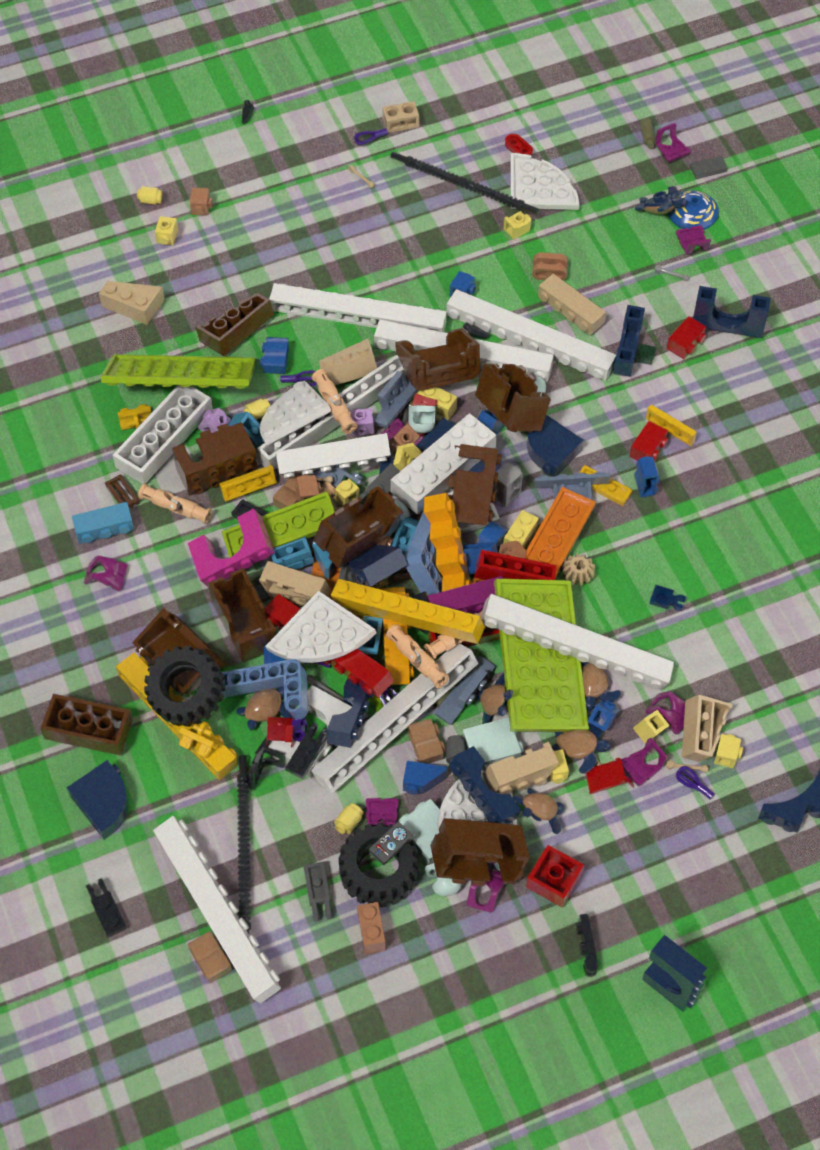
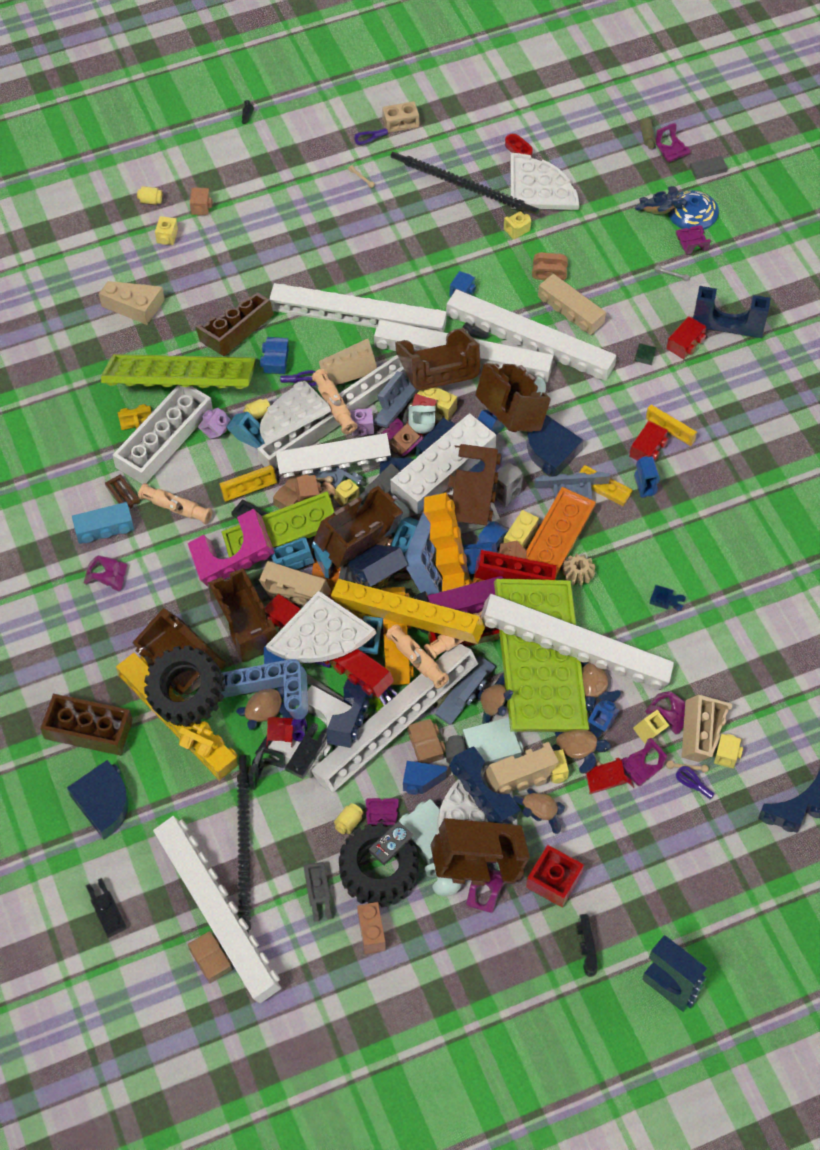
(225, 456): reddish brown piece -> none
(405, 455): light yellow bracket -> none
(629, 340): dark blue arch -> none

